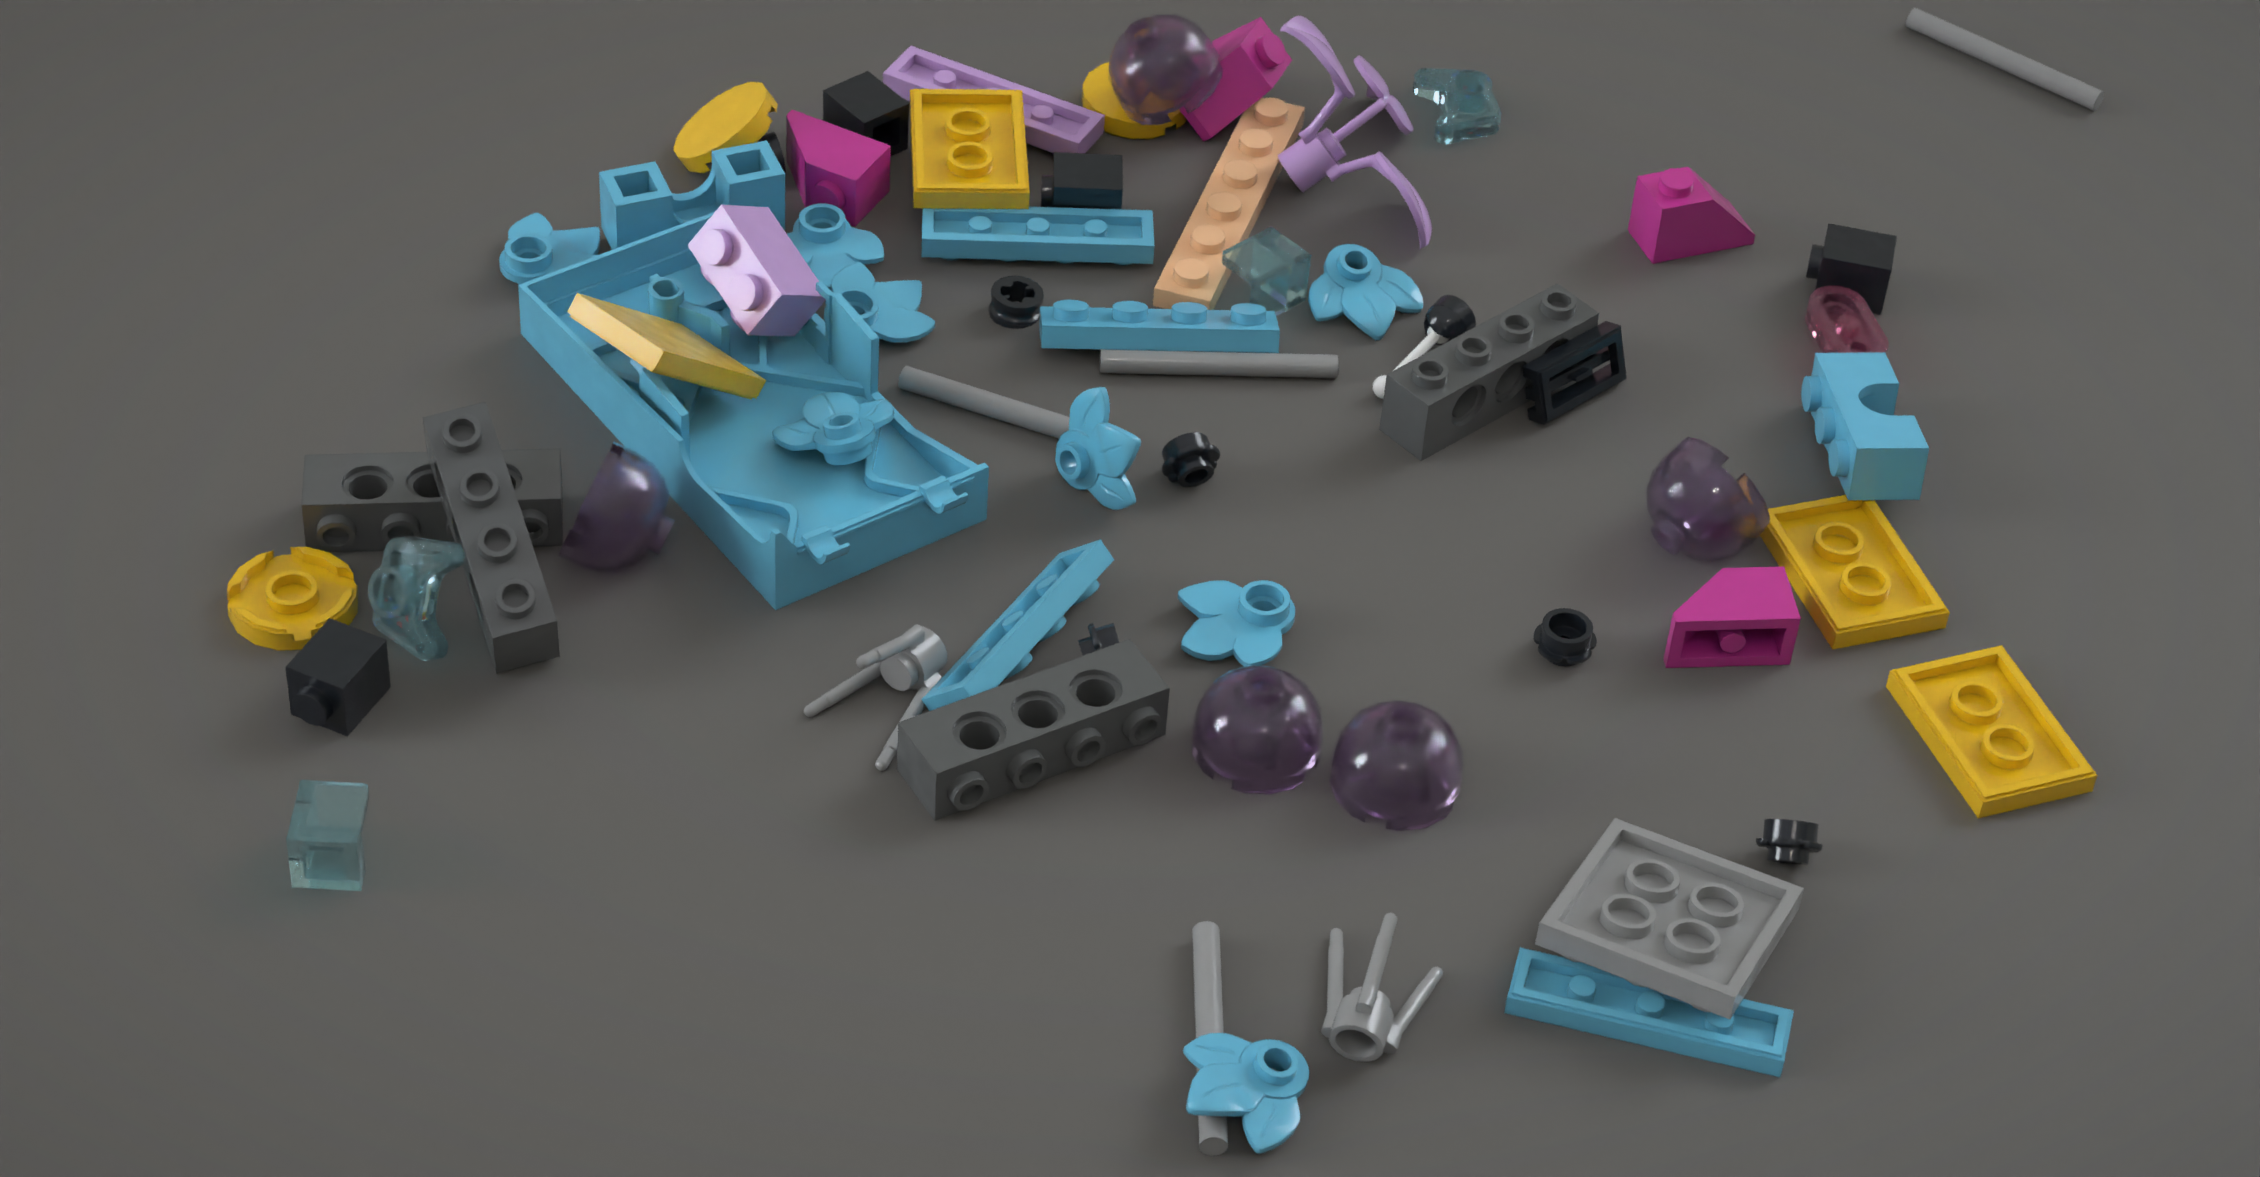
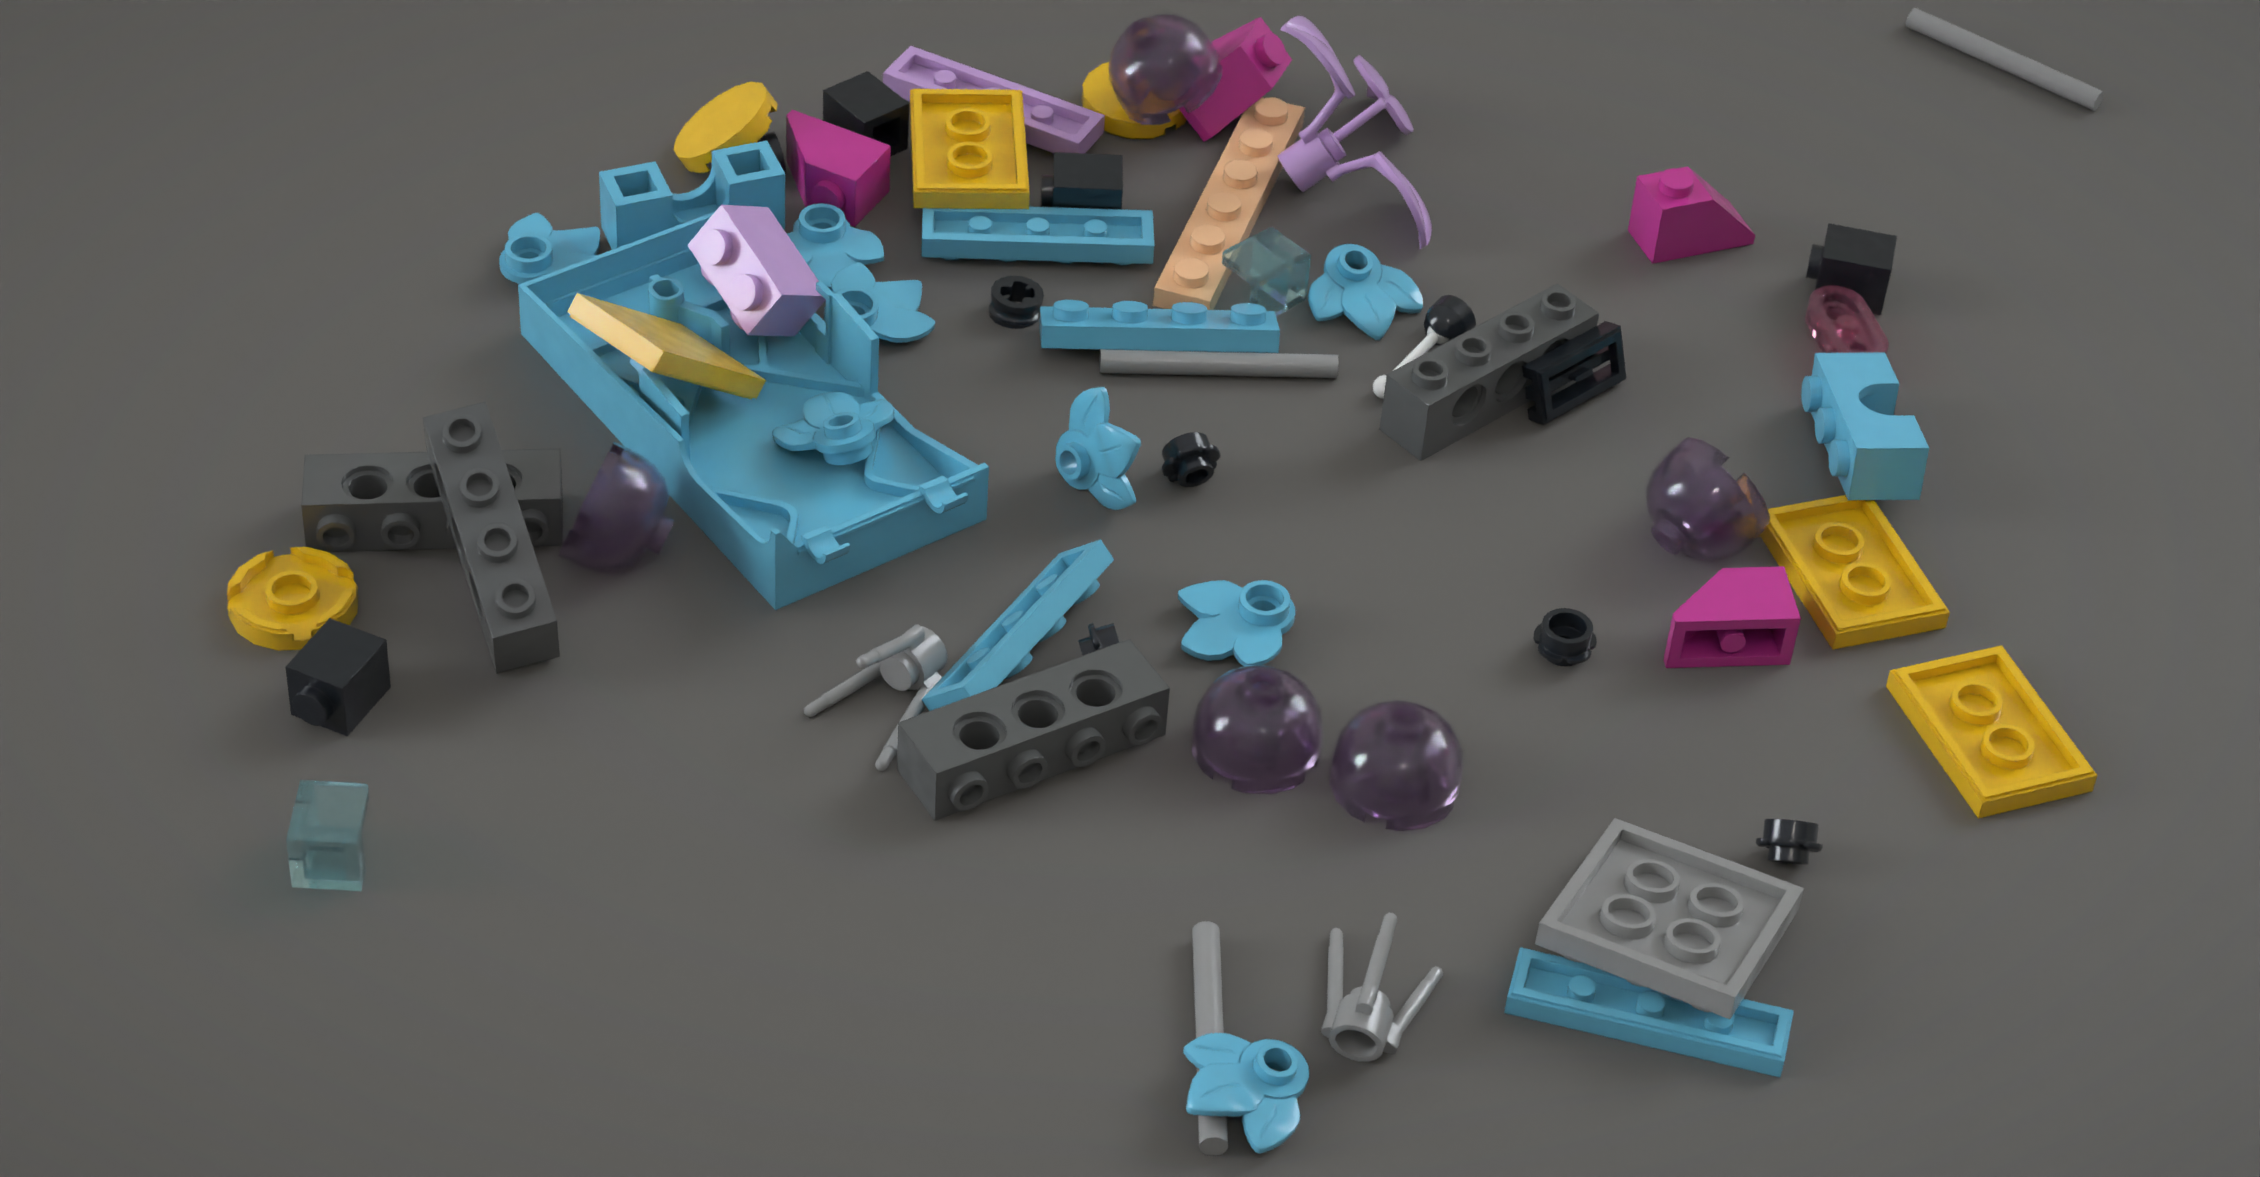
(407, 593): clear light blue piece -> none
(983, 402): light grey bar -> none
(1465, 101): clear light blue piece -> none

